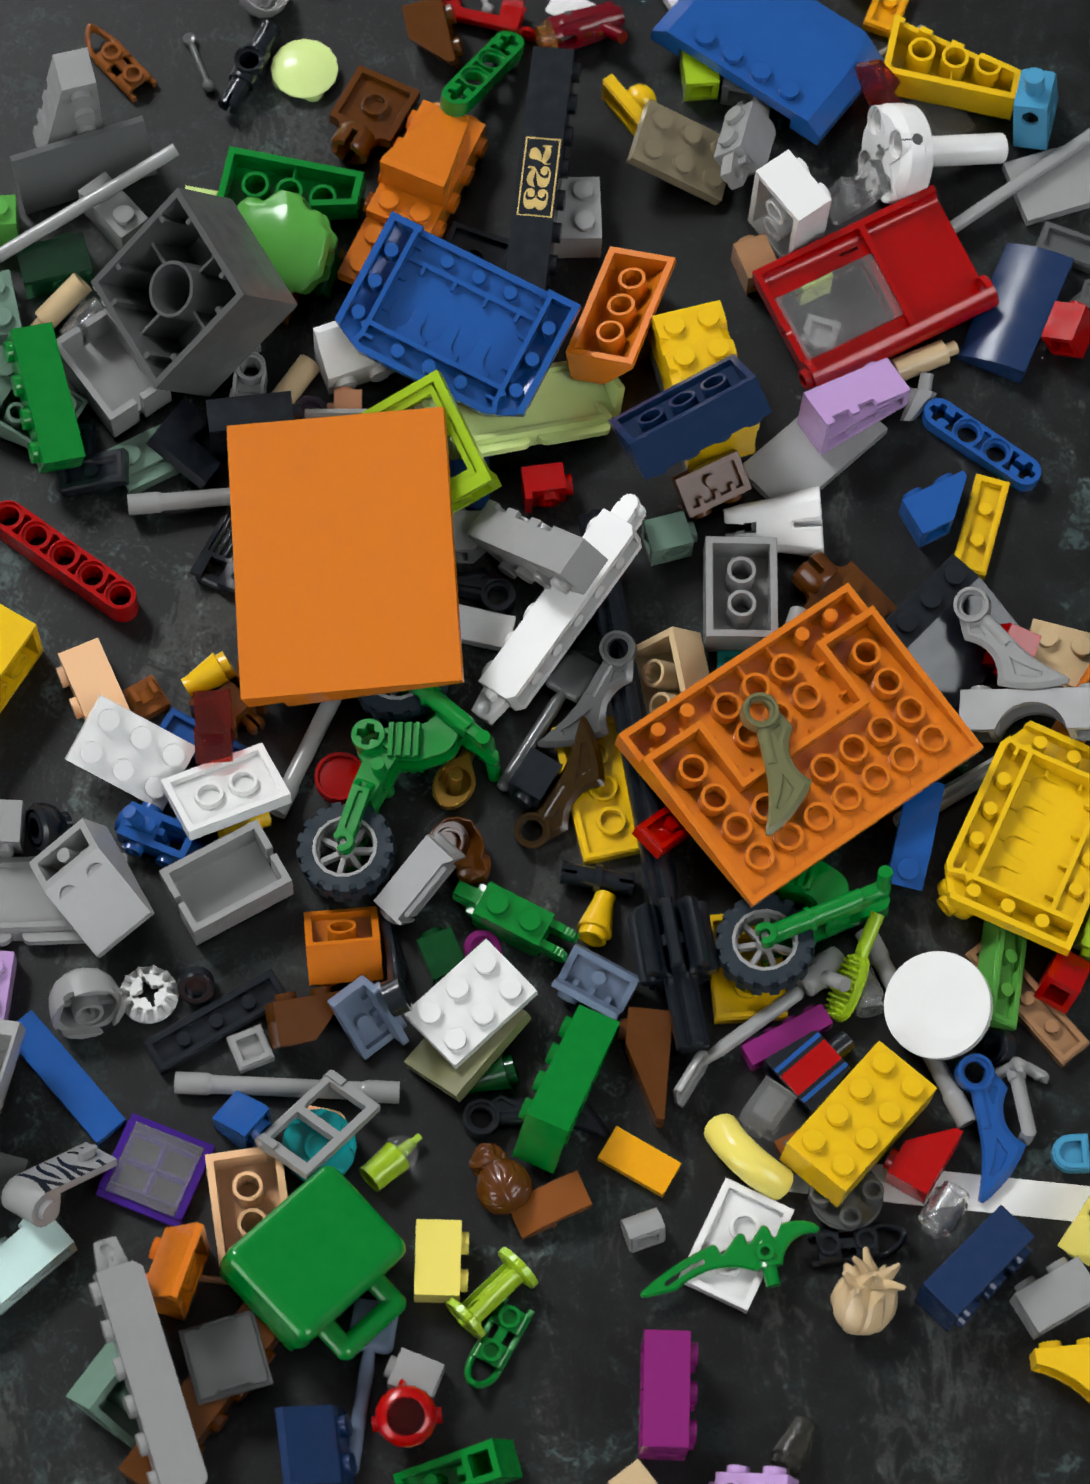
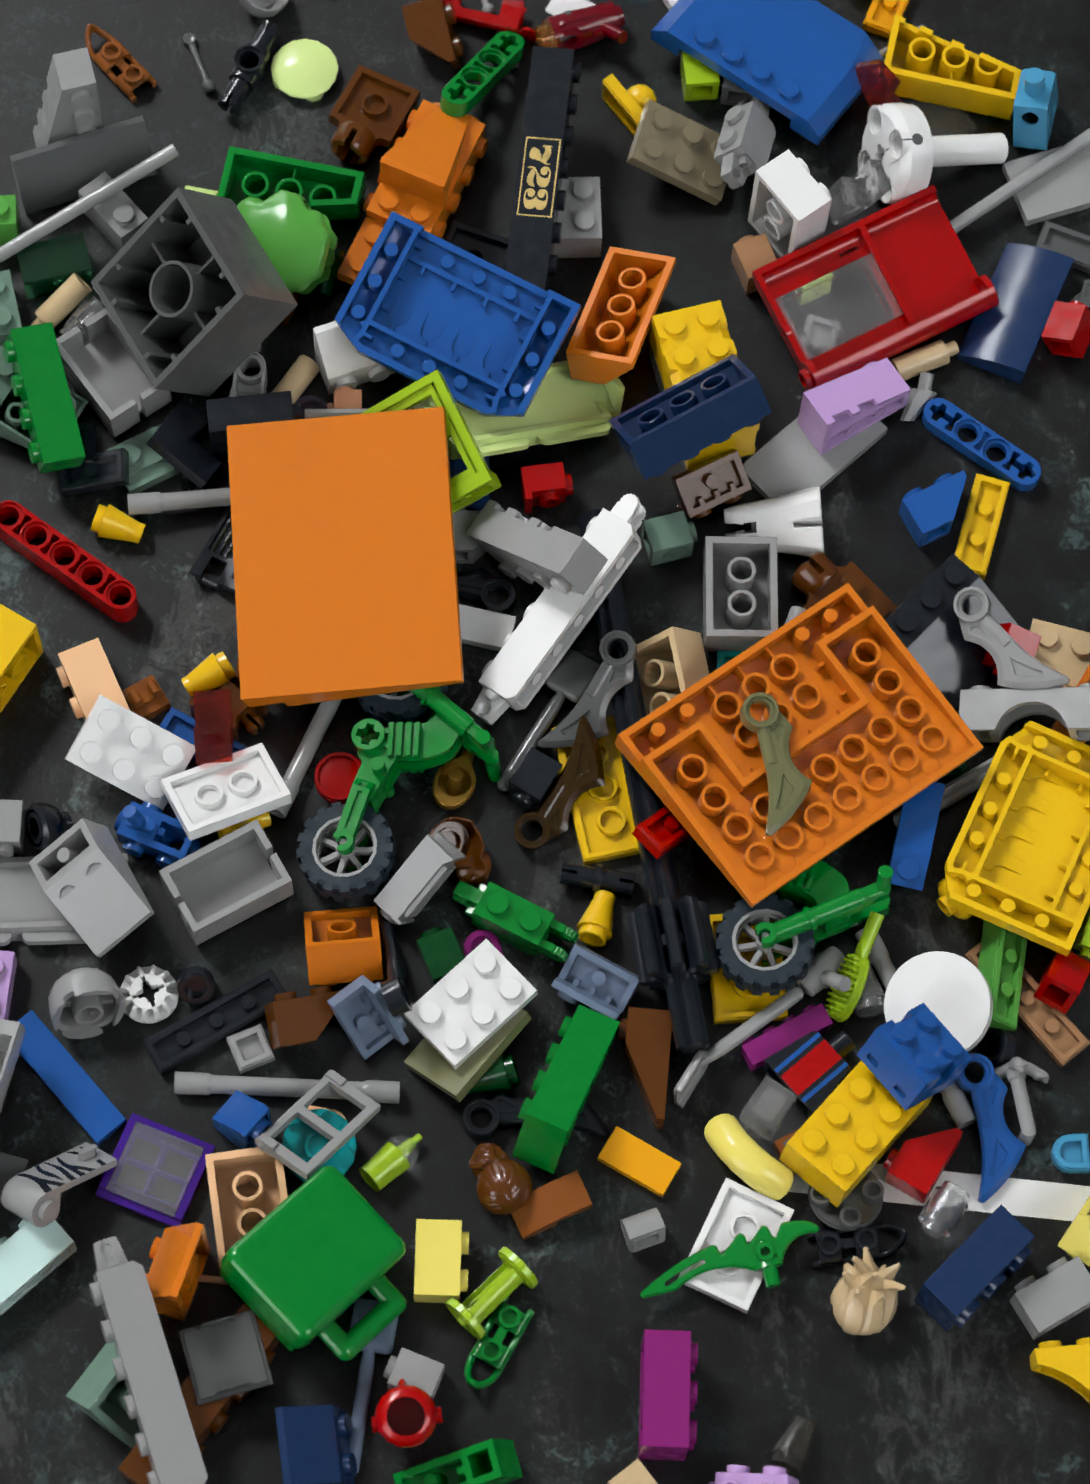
(116, 525): none -> yellow cone
(914, 1056): none -> blue piece

